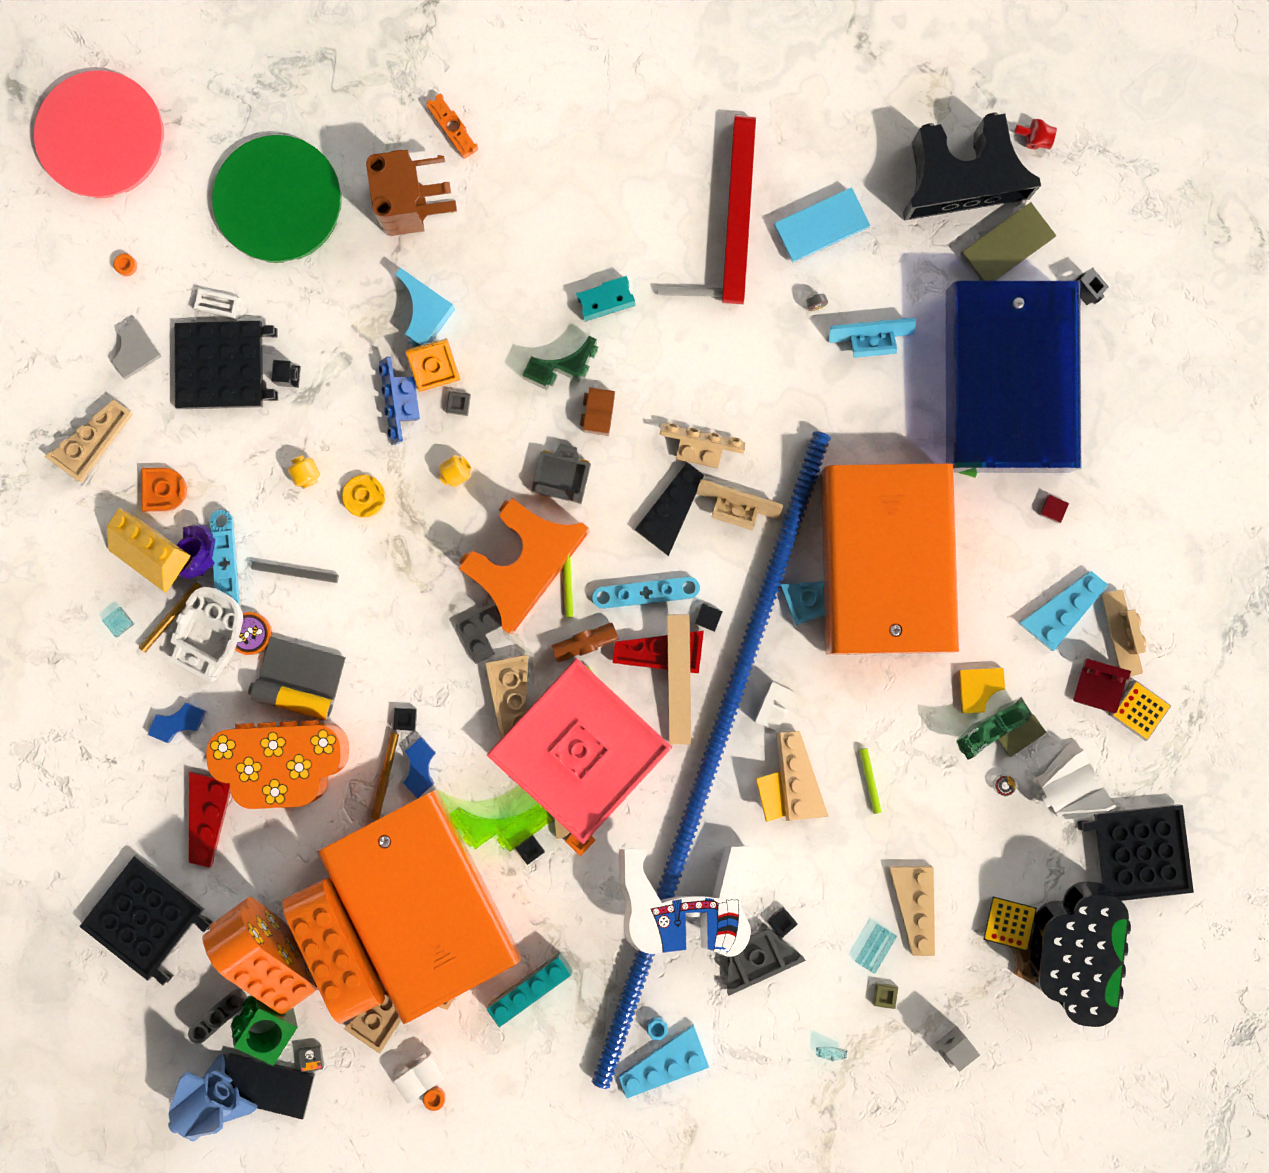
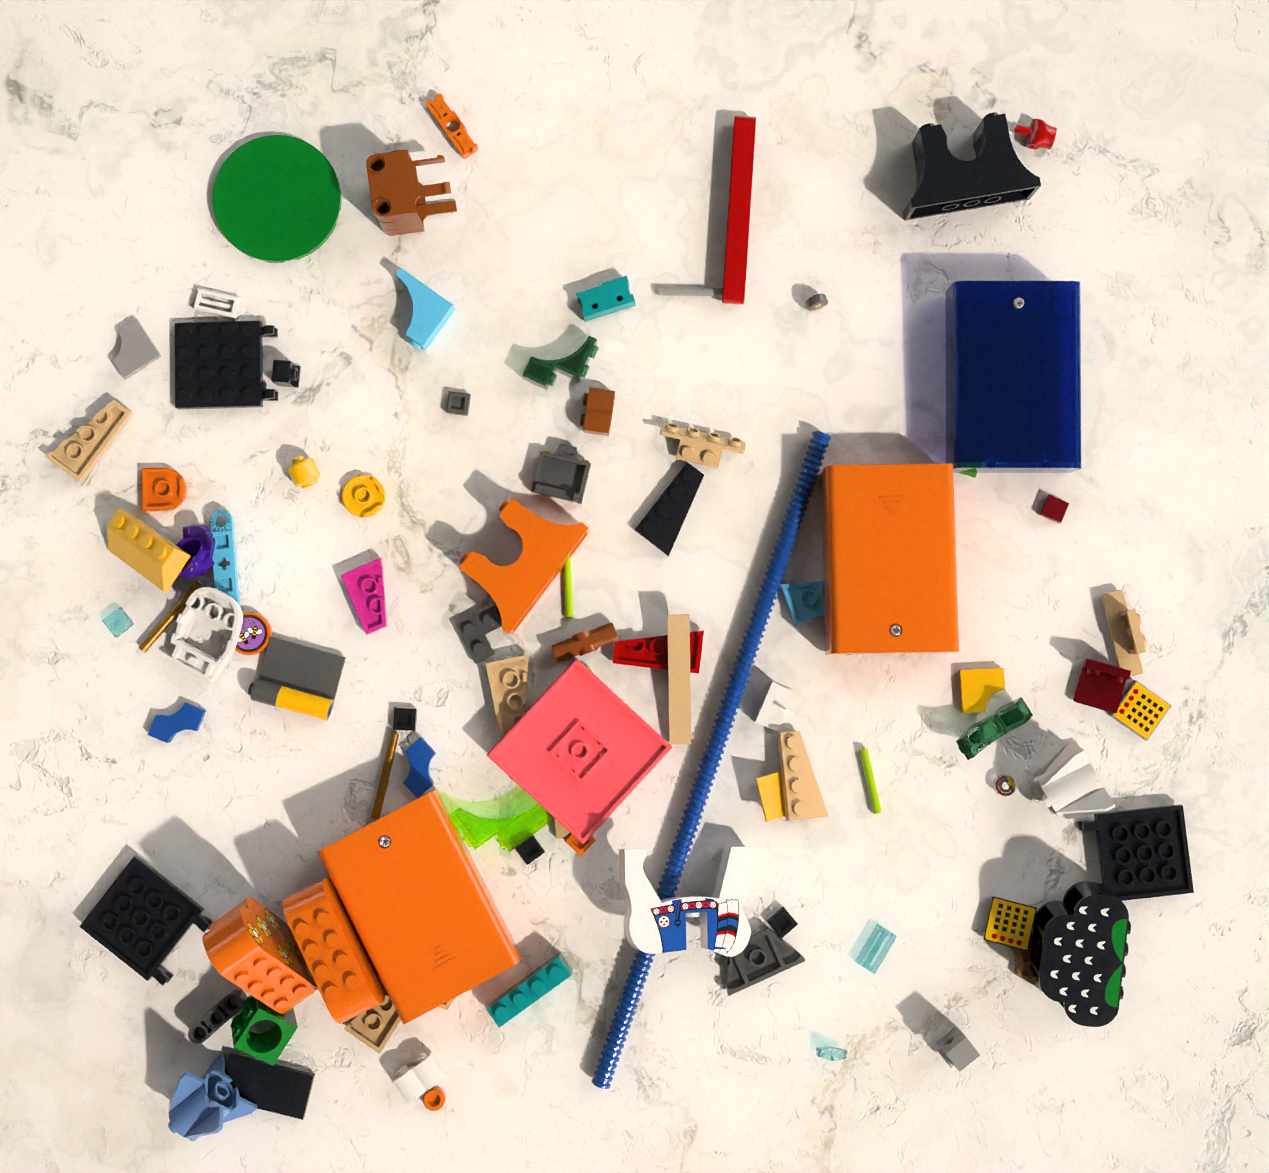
(98, 134): coral tile -> none
(125, 264): orange tile -> none
(206, 816): red wing -> none
(277, 763): orange brick -> none
(297, 572): dark grey bar -> none
(311, 1058): dark grey tile -> none
(368, 595): none -> dark pink wing
(399, 398): bracket -> none
(433, 365): light orange tile -> none
(454, 471): yellow head -> none
(630, 595): medium azure piece -> none
(657, 1028): medium azure tile -> none
(666, 1064): medium azure wing -> none
(708, 617): black tile -> none
(736, 506): tan bracket -> none
(822, 225): medium azure tile -> none
(872, 337): medium azure bracket -> none
(885, 995): olive tile -> none
(916, 902): tan wing -> none
(1008, 244): olive tile -> none
(1022, 736): olive tile -> none
(1059, 615): medium azure wing -> none
(1091, 286): black brick -> none

